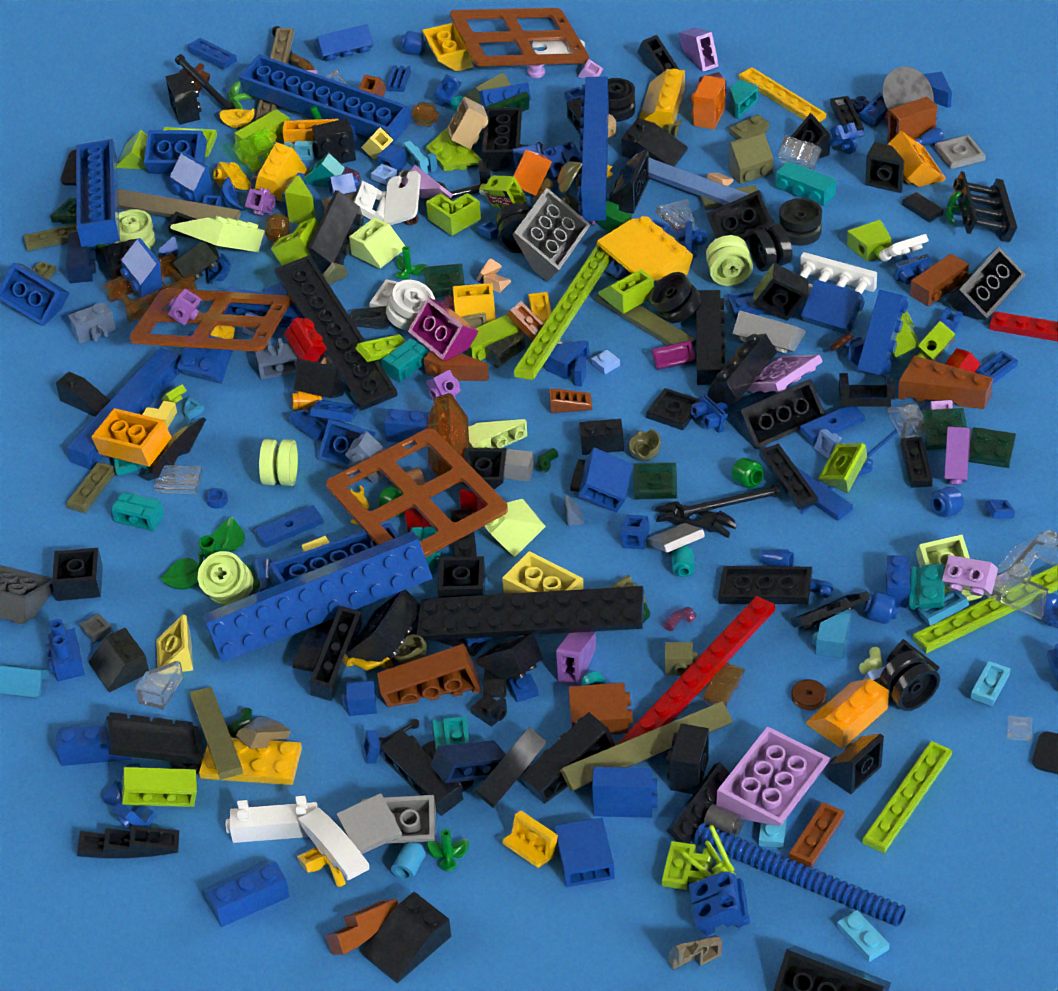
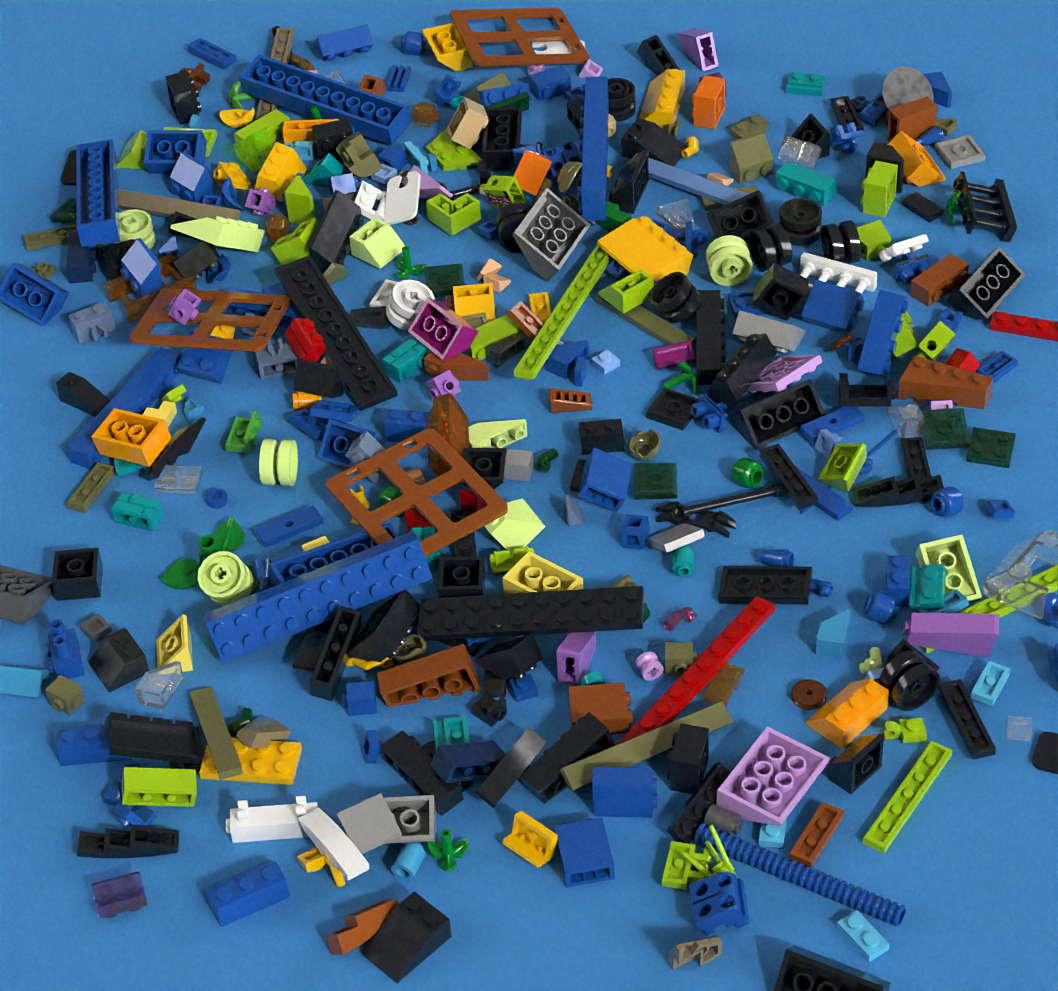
(64, 695): none -> olive brick
(119, 895): none -> clear purple bracket
(180, 60): black bar -> none
(195, 121): none -> dark azure tile
(244, 433): none -> bright green bracket
(358, 156): none -> olive brick
(377, 143): light yellow brick -> none
(379, 348): lime tile -> none
(414, 724): black hinge -> none
(504, 561): none -> lime hinge
(550, 83): none -> blue brick
(649, 666): none -> lavender wheel
(687, 375): none -> green plant
(693, 147): none -> yellow arm
(742, 97): teal slope -> none
(781, 95): yellow tile -> none
(806, 84): none -> teal plate
(828, 610): black wing -> none
(841, 242): none -> black wheel
(879, 188): none -> lime brick
(893, 493): none -> black slope
(910, 730): none -> lime plate
(946, 125): none -> olive tile
(953, 632): none -> medium lavender slope
(957, 455): medium lavender slope -> none
(966, 719): none -> black plate
(970, 575): lavender brick -> none

